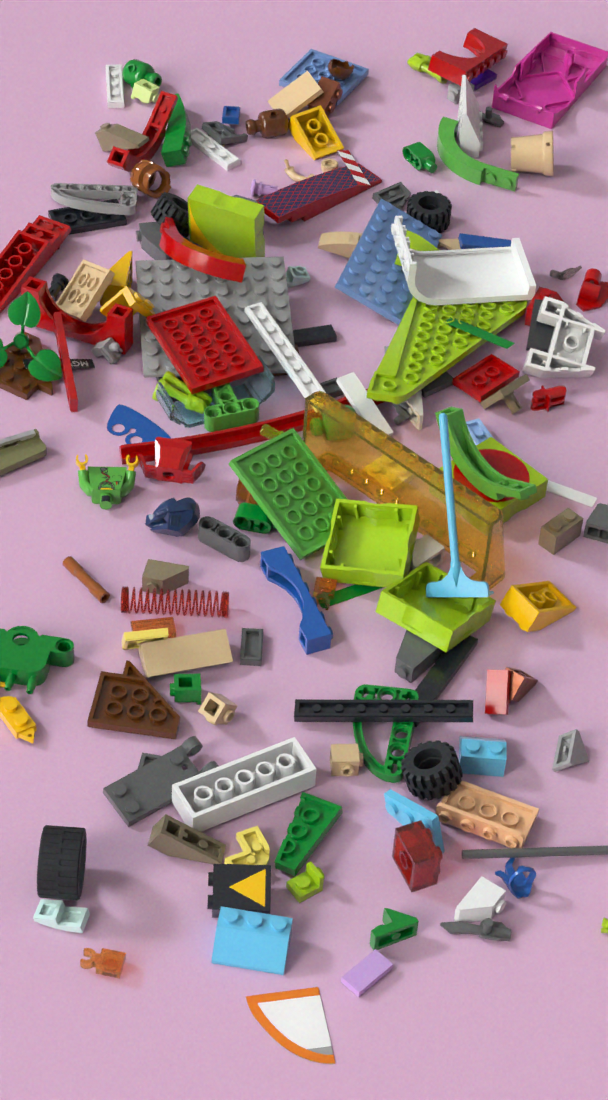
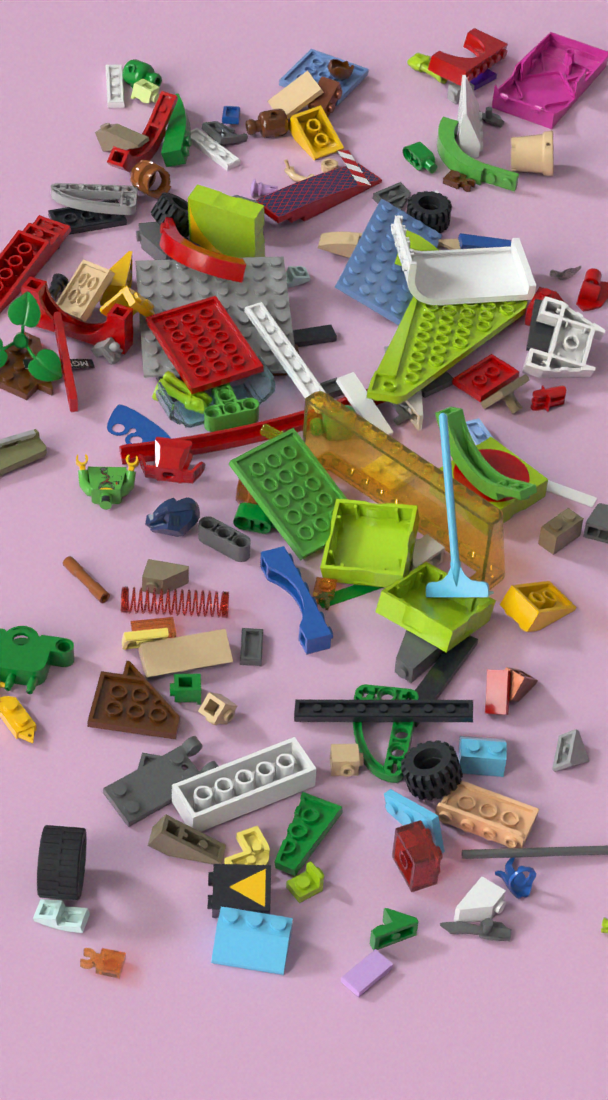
(295, 1022): sticker -> none
(456, 180): none -> reddish brown plate
(480, 333): green sticker -> none

